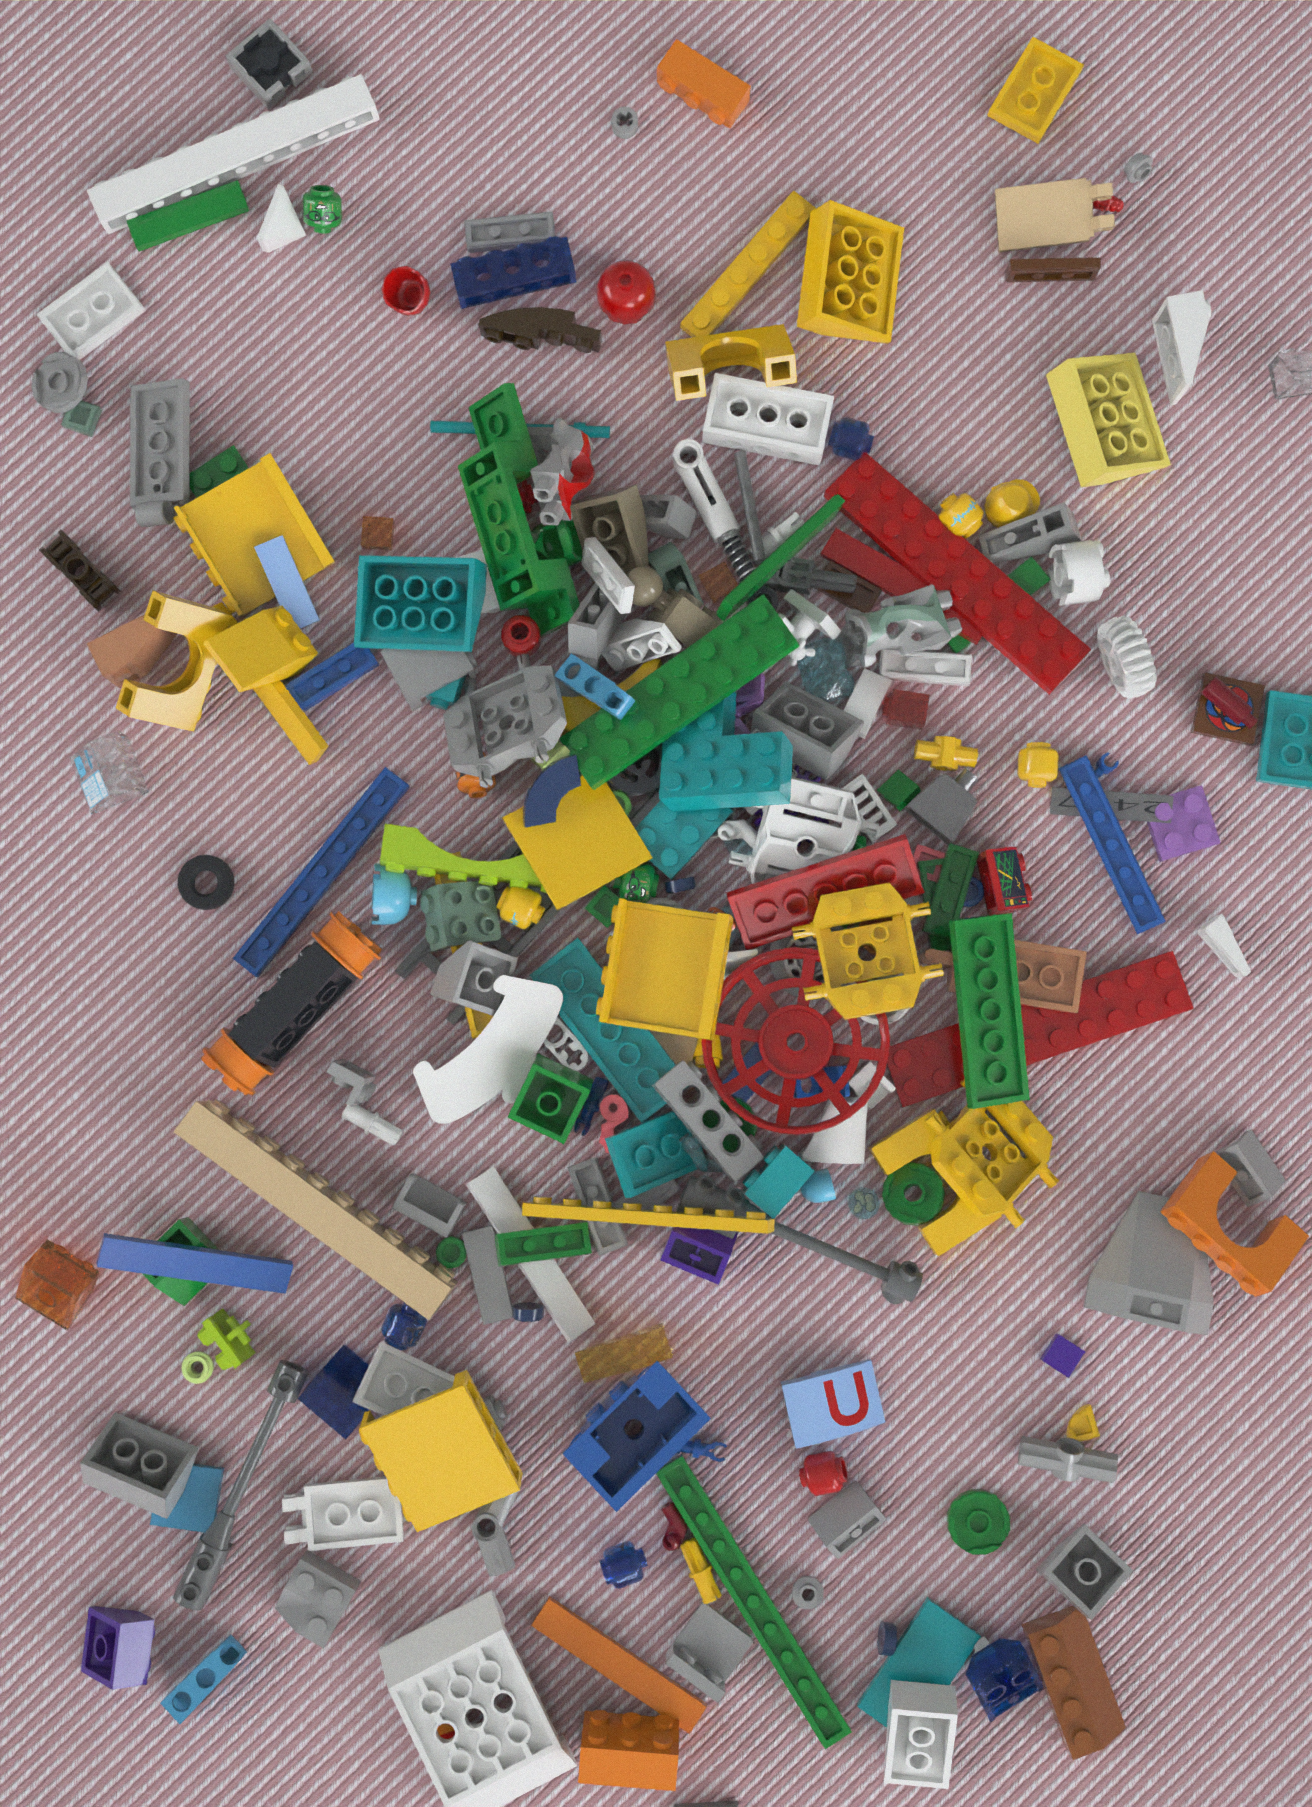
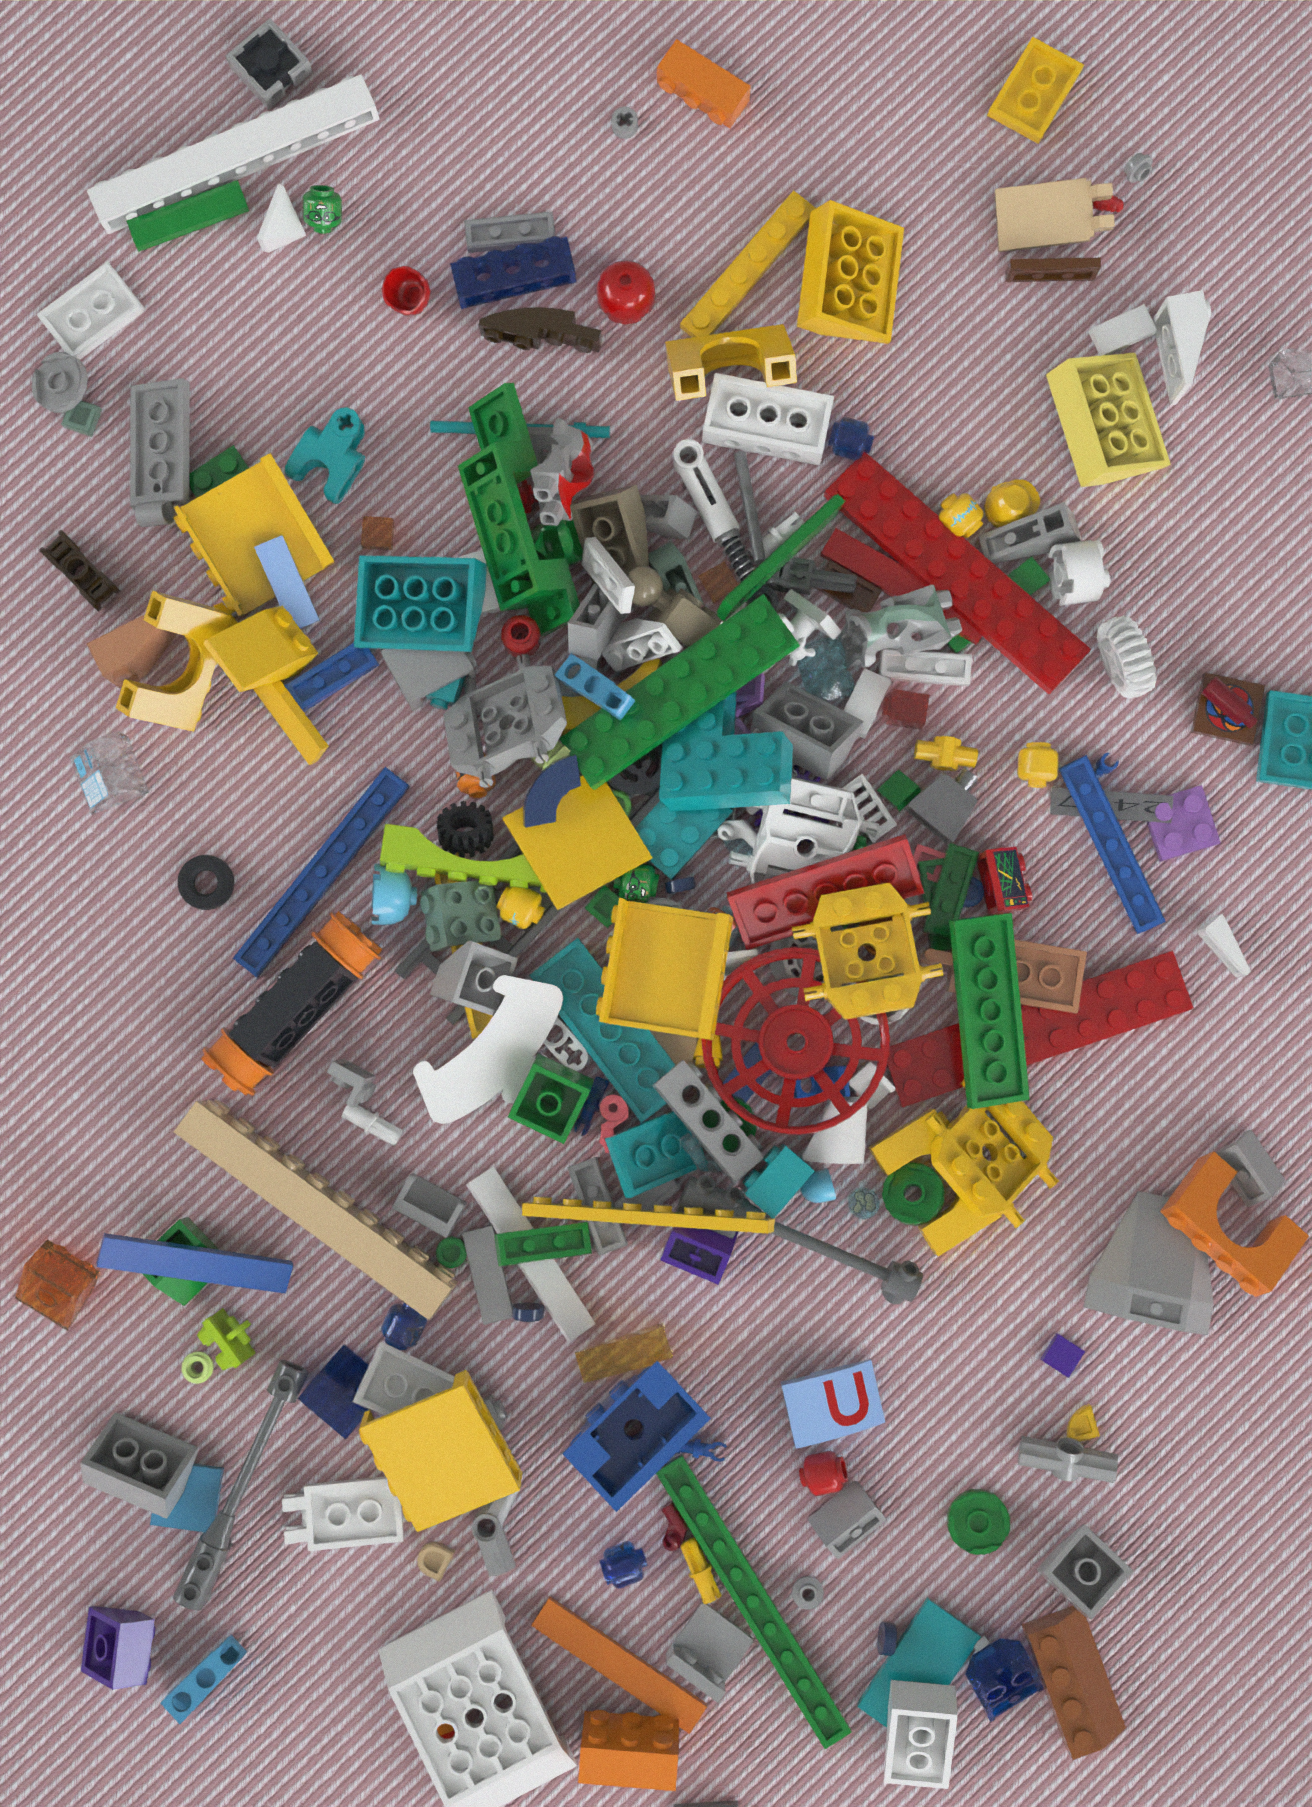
(316, 1598): light grey slope -> none
(333, 450): none -> teal piece
(434, 1559): none -> tan tile
(465, 817): none -> black tyre
(1123, 331): none -> white tile

